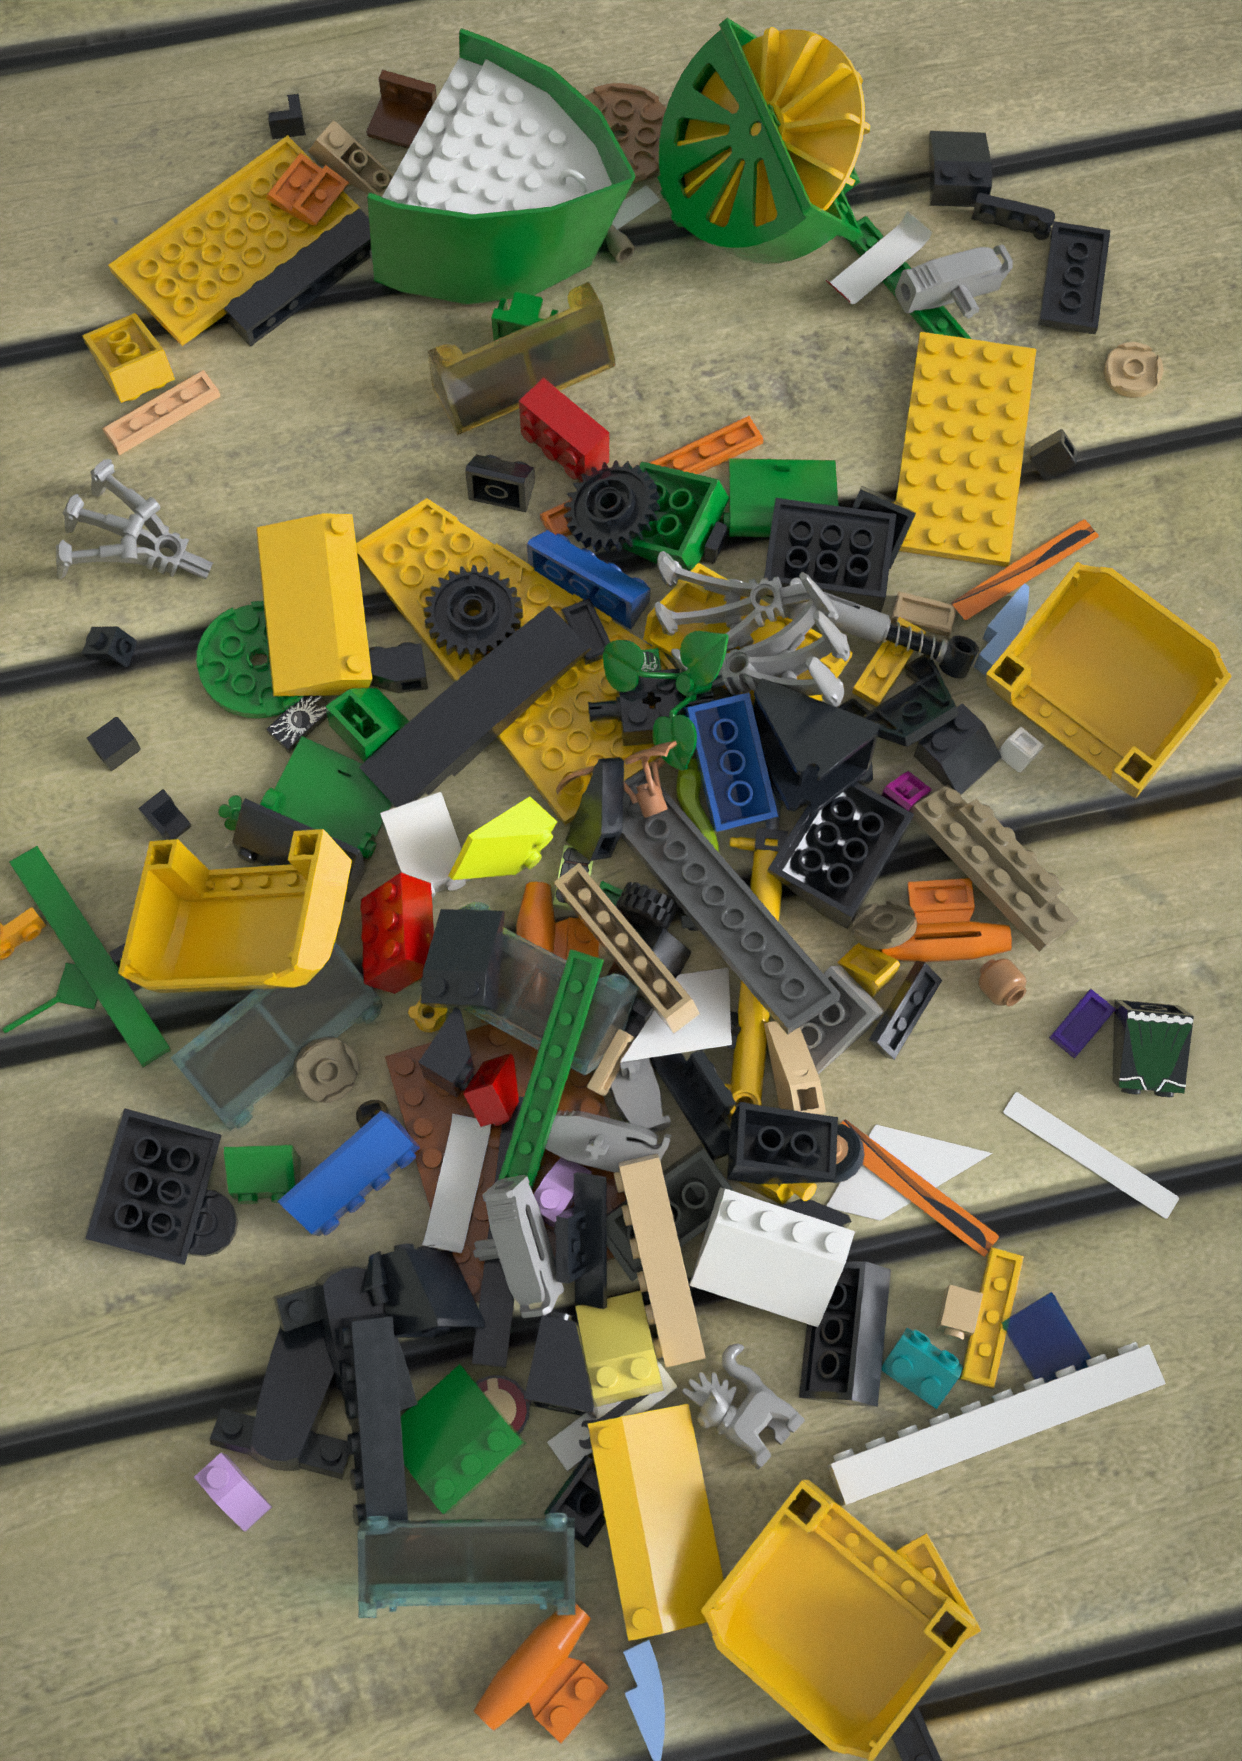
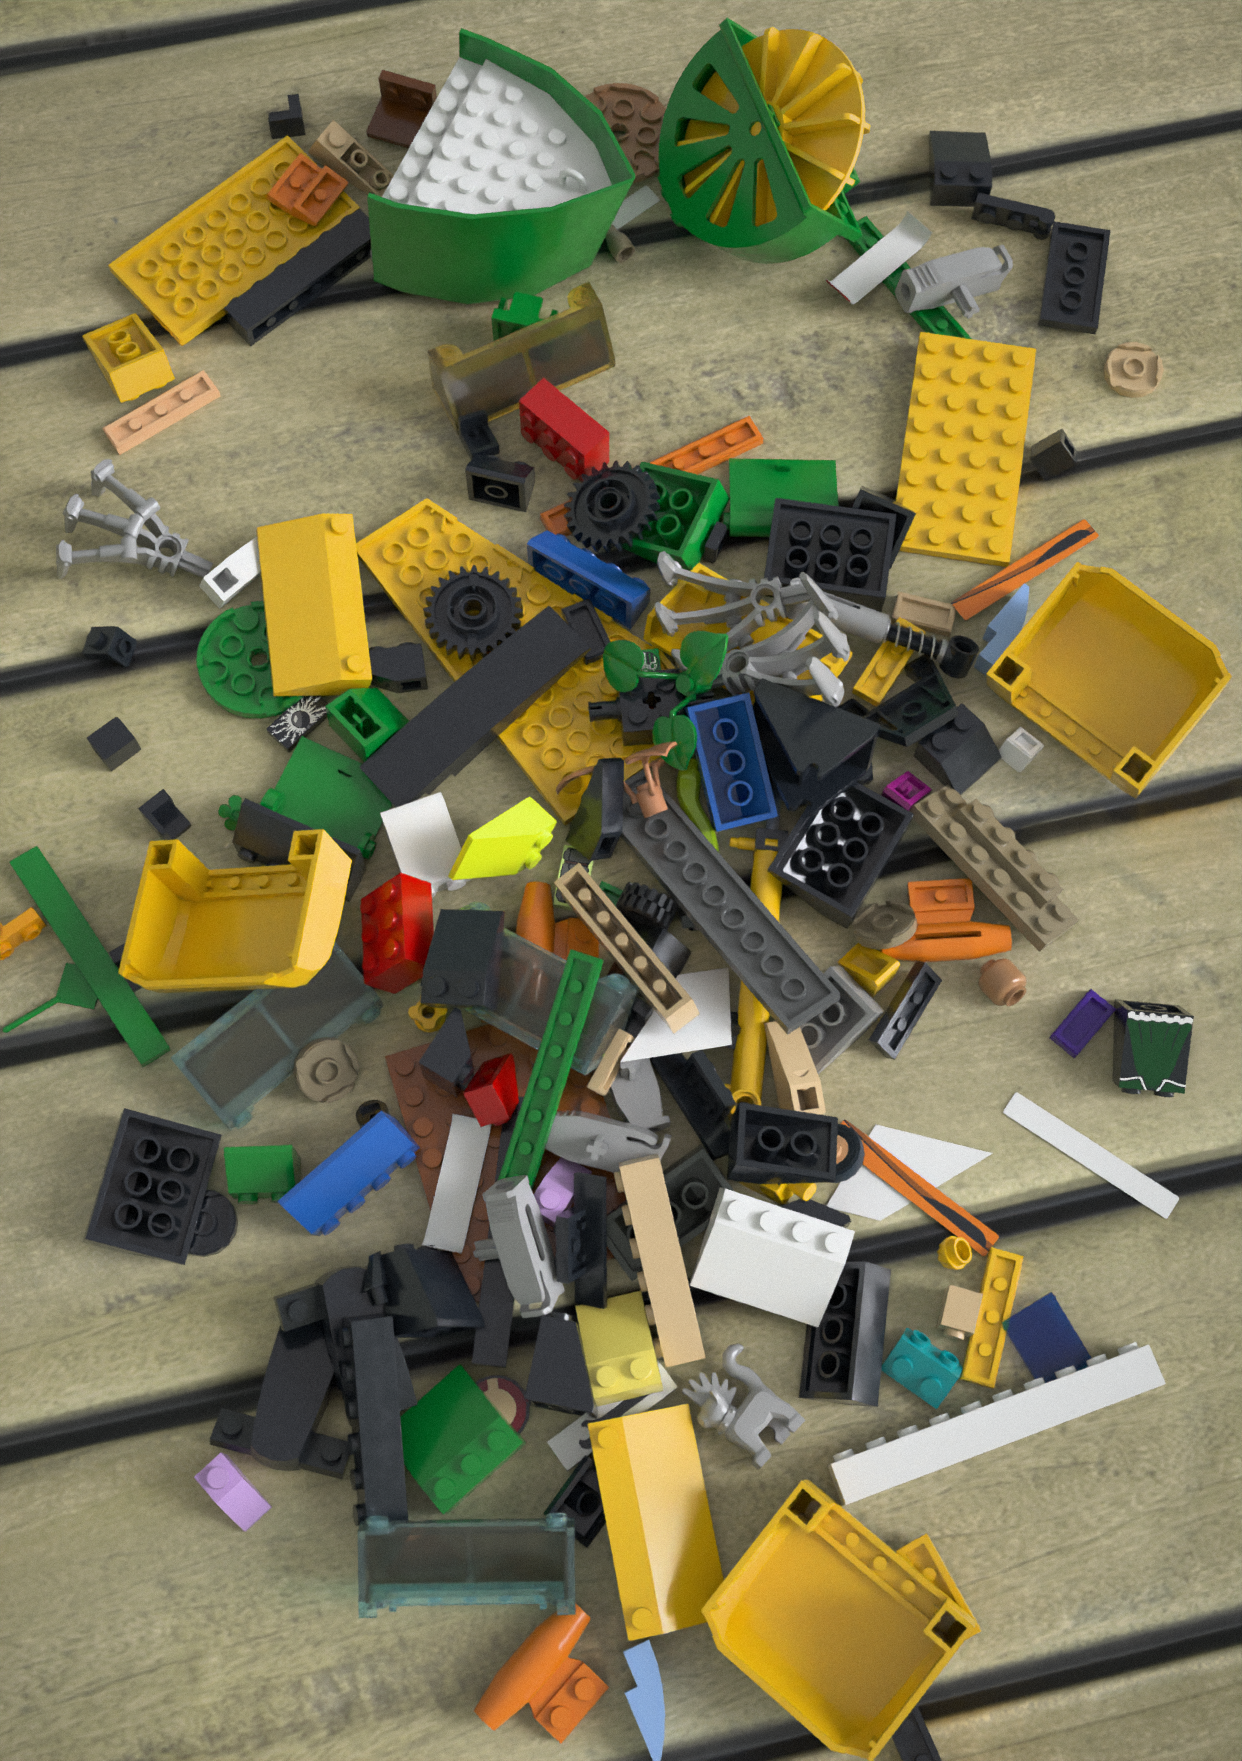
(232, 574): none -> white slope
(477, 435): none -> black bracket
(954, 1253): none -> yellow plate

